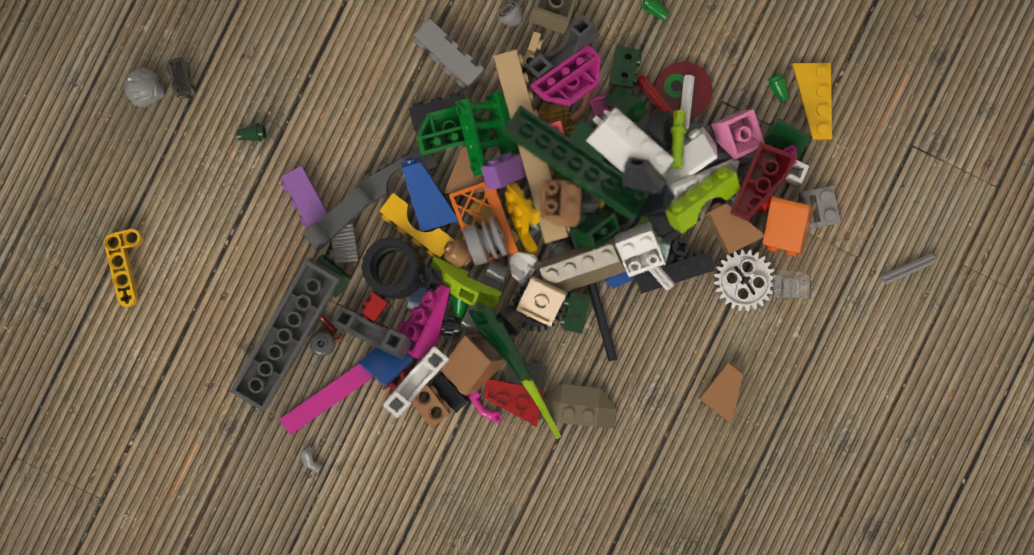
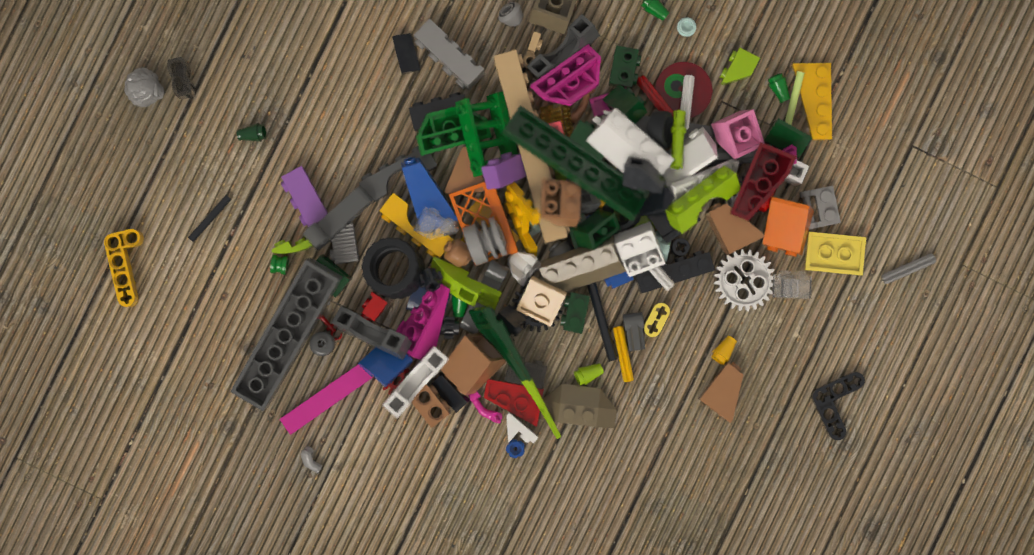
(209, 218): none -> black bar
(279, 264): none -> green wheel
(287, 248): none -> lime slope
(406, 53): none -> black slope
(433, 225): none -> clear slope
(515, 425): none -> white slope
(520, 448): none -> blue plate
(588, 373): none -> lime cone
(623, 354): none -> yellow axle
(634, 328): none -> dark grey piece
(652, 317): none -> light yellow beam
(686, 27): none -> light aqua plate
(724, 350): none -> yellow cone
(741, 66): none -> lime slope
(794, 97): none -> yellowish green bar
(828, 402): none -> black beam
(835, 253): none -> light yellow plate

